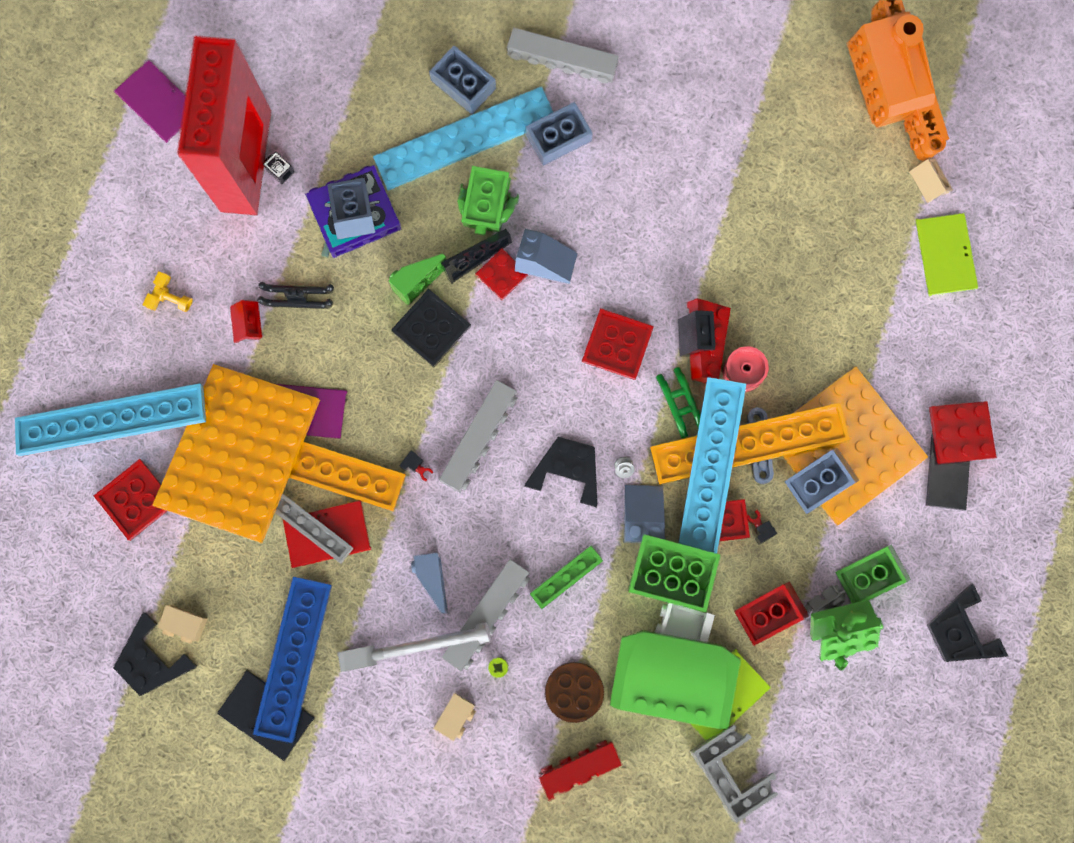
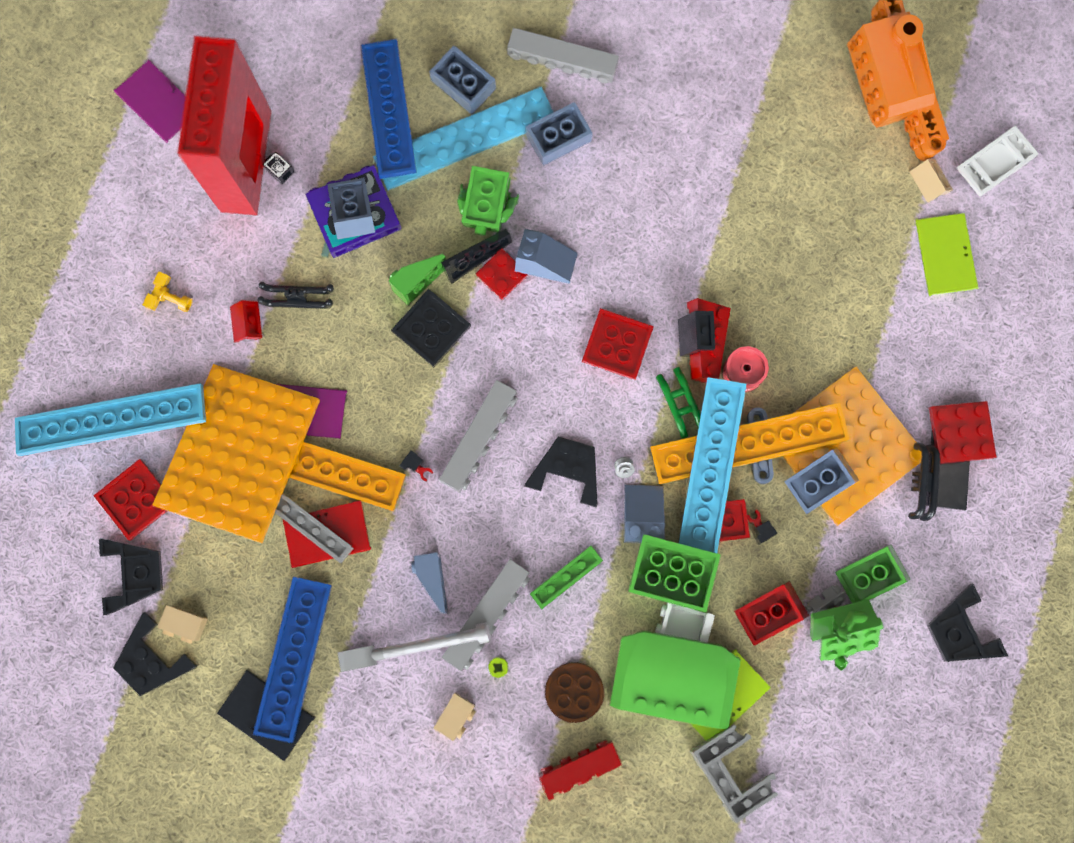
(140, 574): none -> black wing
(388, 109): none -> blue plate
(926, 482): none -> black piece
(997, 161): none -> white slope

